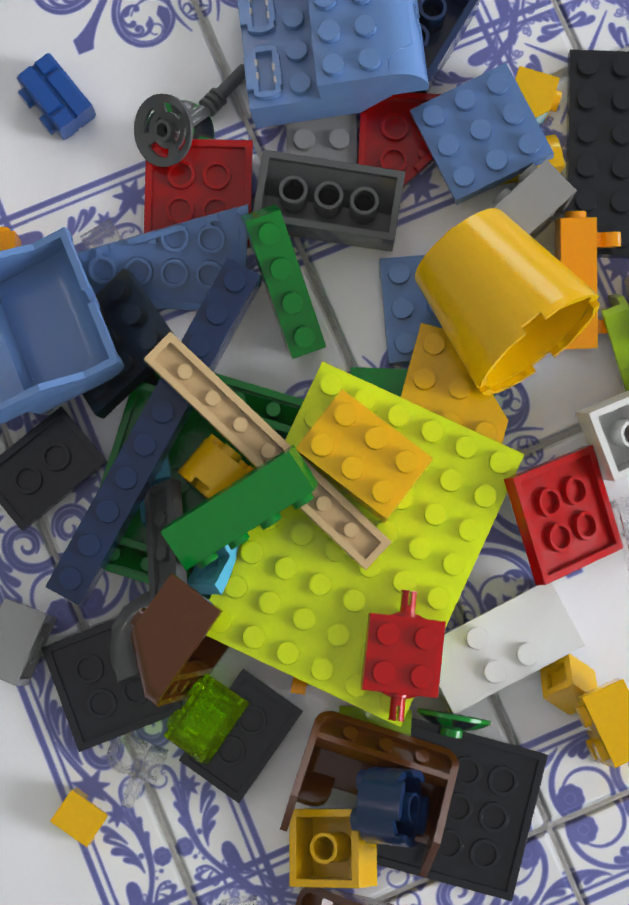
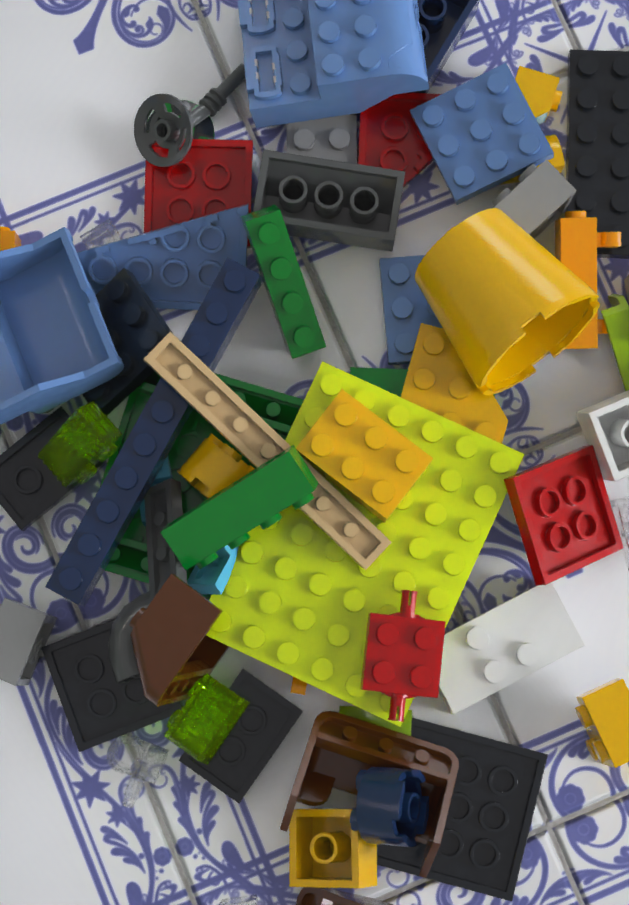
(55, 96): blue brick -> none
(79, 817): yellow panel -> none
(80, 444): none -> clear neon green brick
(453, 724): green dish -> none
(565, 681): yellow panel -> none

